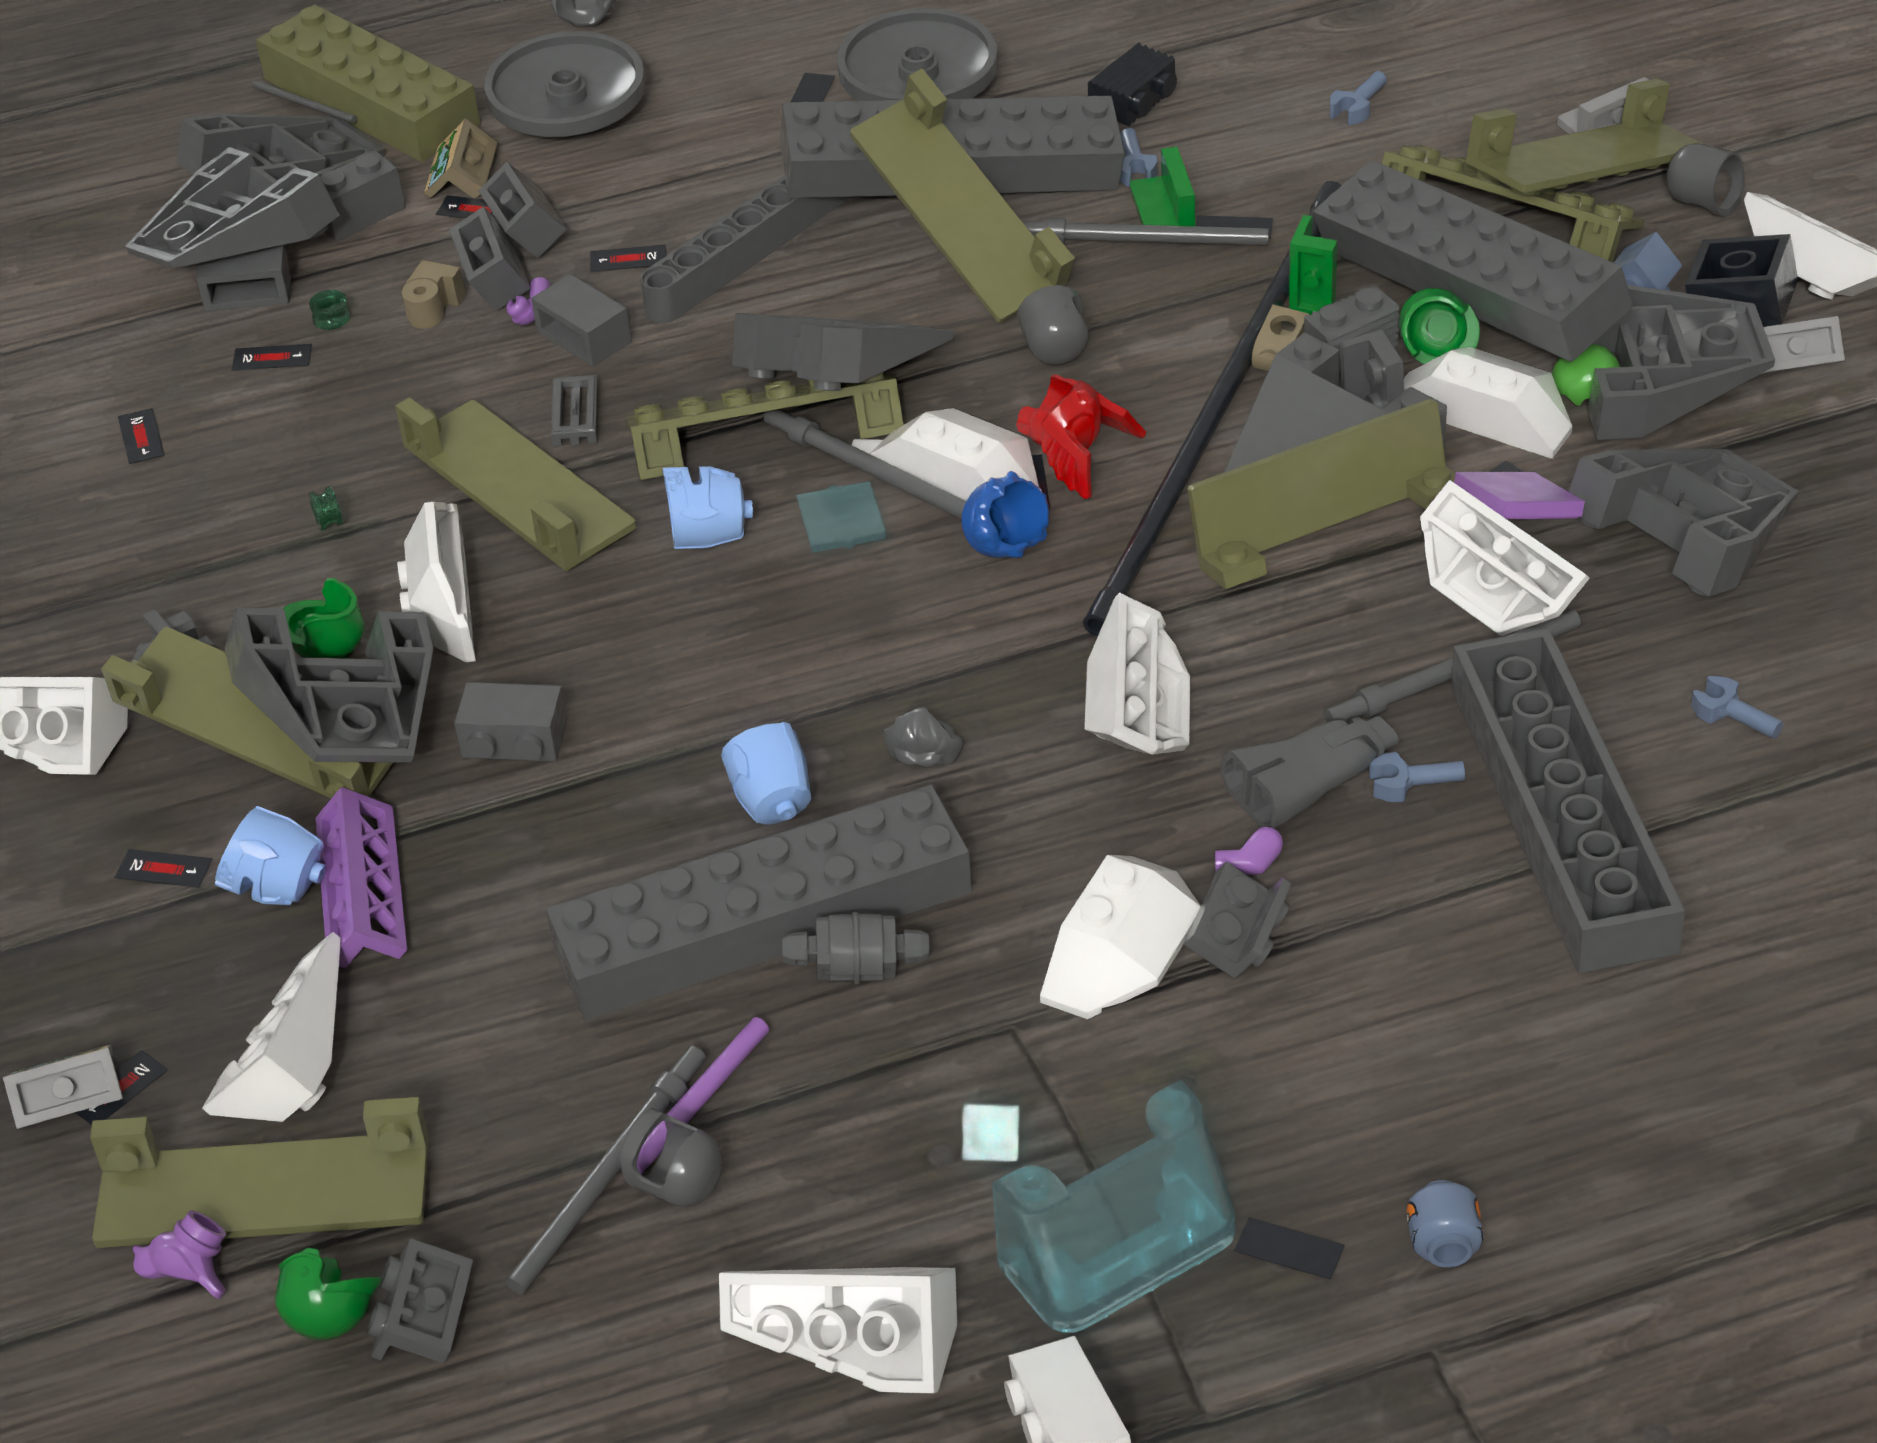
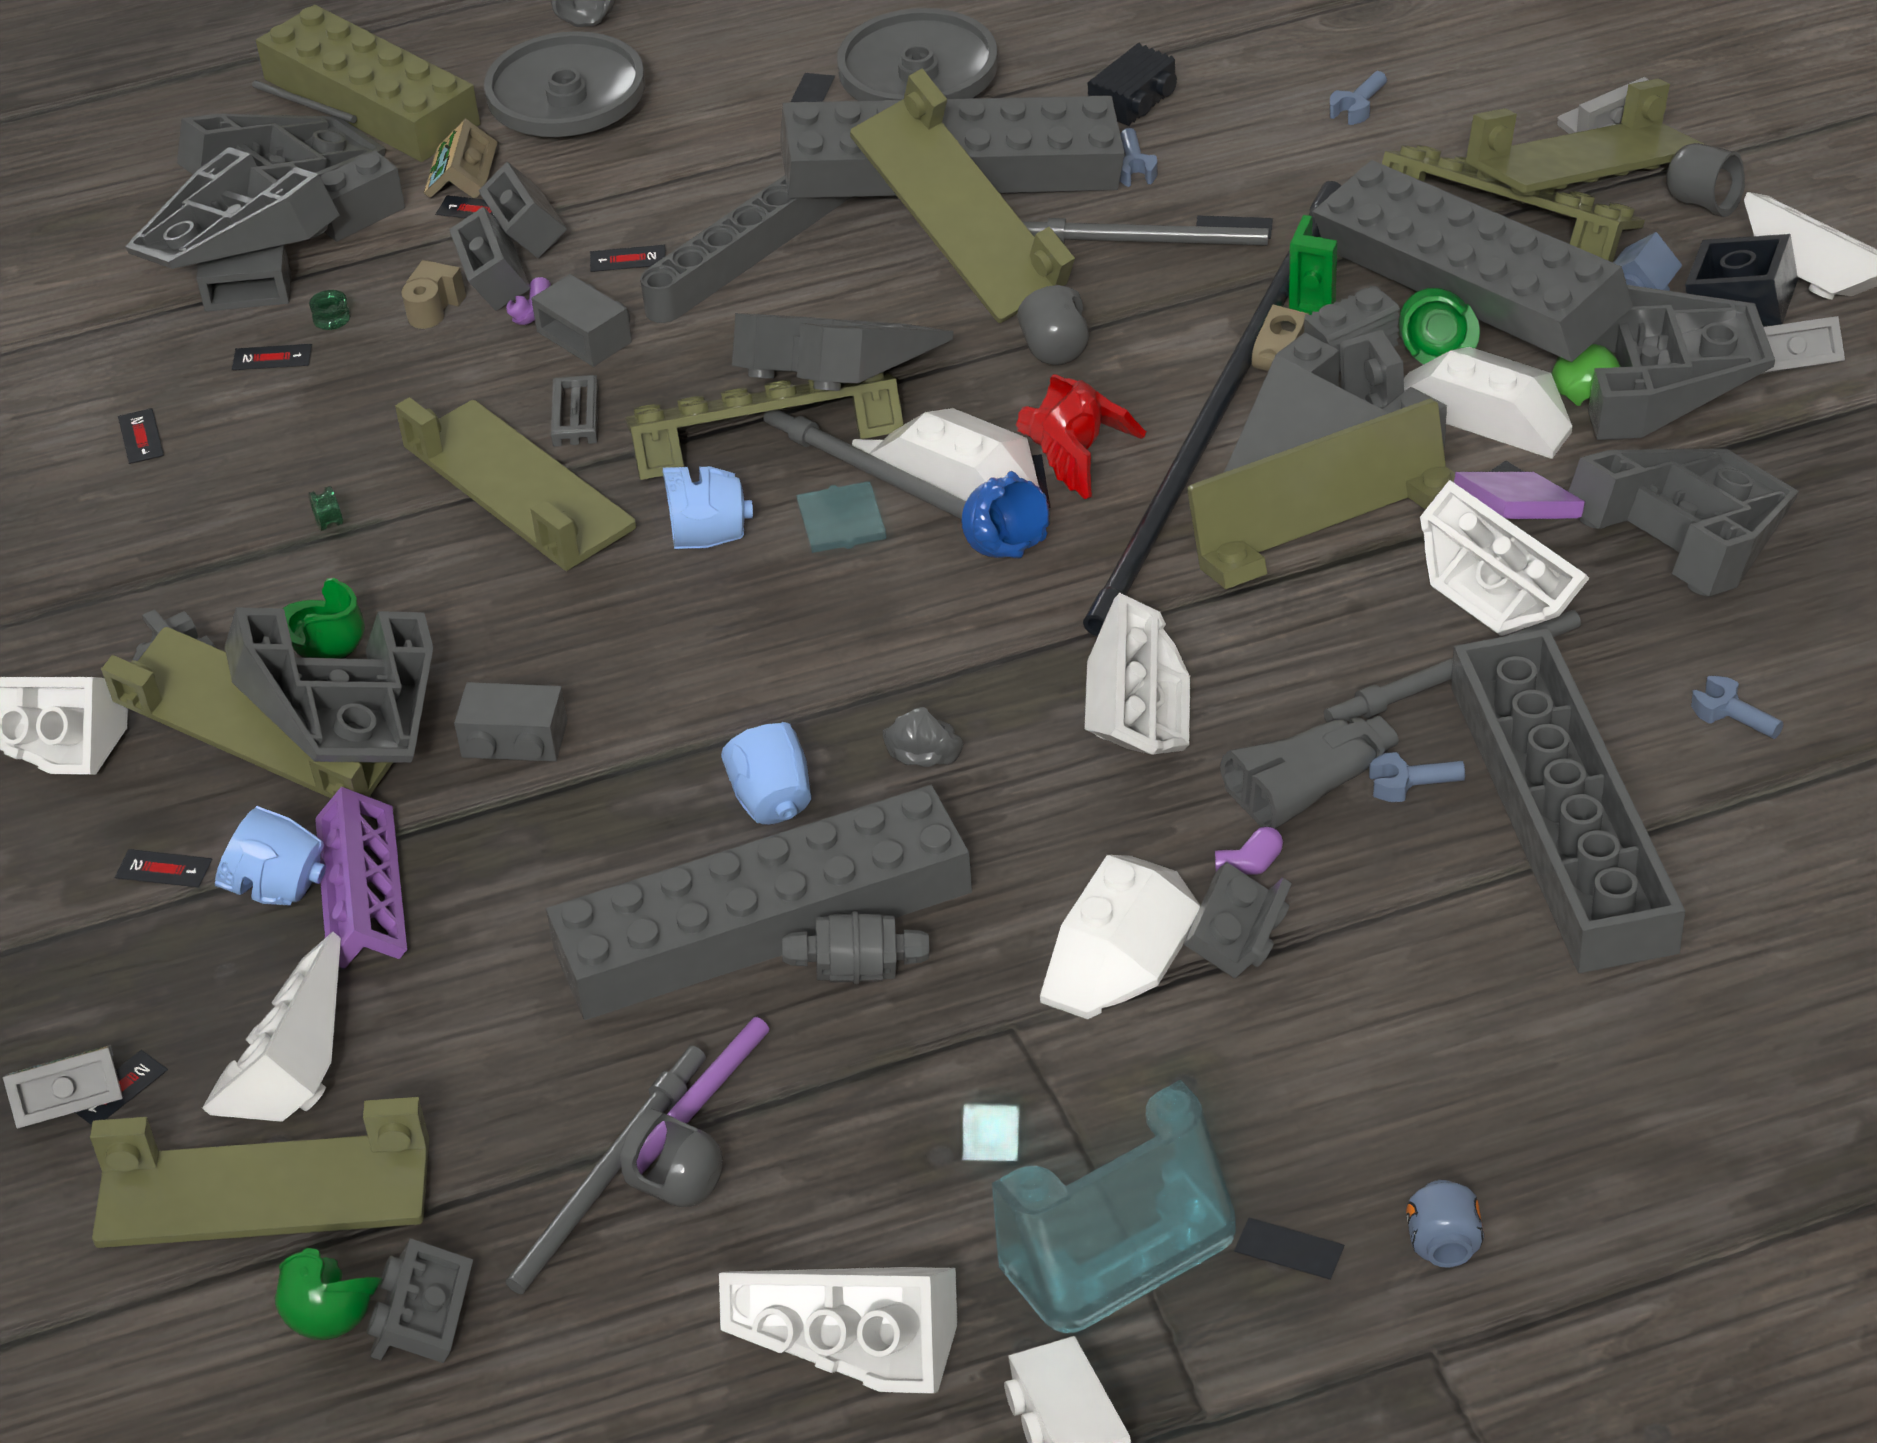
(184, 1253): medium lavender animal -> none
(438, 579): white wedge -> none
(1168, 197): green panel -> none

